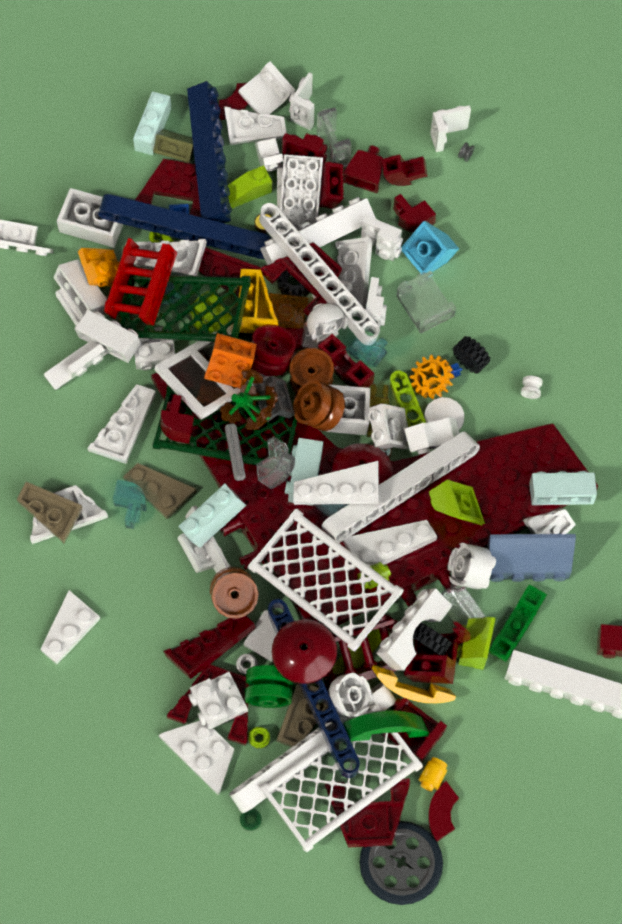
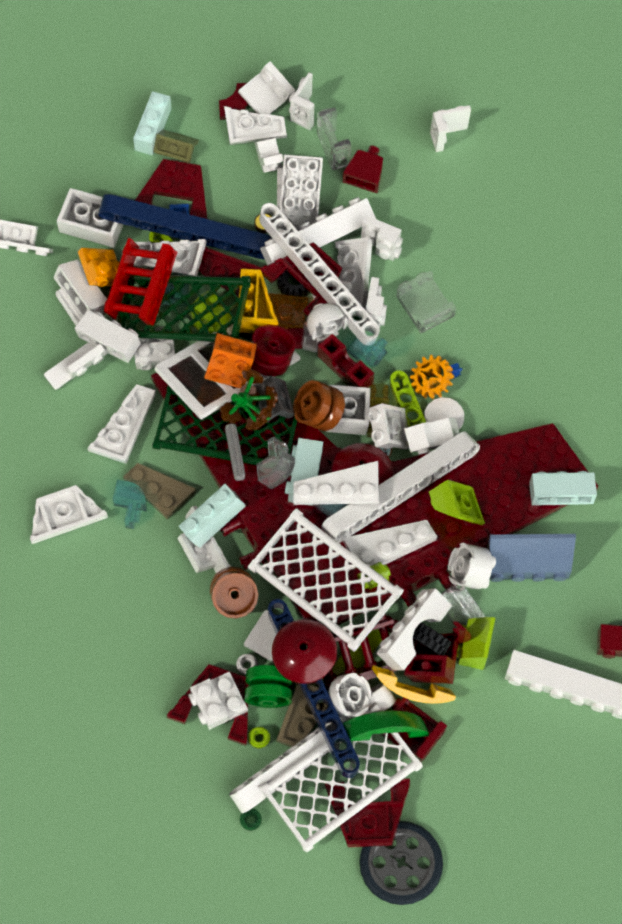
(50, 510): dark tan wing -> none
(68, 628): white wing -> none
(174, 424): dark red brick -> none
(201, 751): white wing -> none
(209, 153): dark blue brick -> none
(211, 644): dark red wing -> none
(250, 186): lime slope -> none
(309, 146): dark red plate -> none
(310, 365): dark orange wheel -> none
(331, 185): dark red brick -> none
(403, 172): dark red brick -> none
(412, 217): dark red brick -> none
(429, 248): medium azure slope -> none
(433, 774): yellow brick -> none
(440, 811): dark red tile -> none
(466, 151): dark grey bush -> none
(471, 354): black tyre -> none
(517, 623): green slope -> none
(531, 387): white wheel -> none
(550, 523): white wing -> none

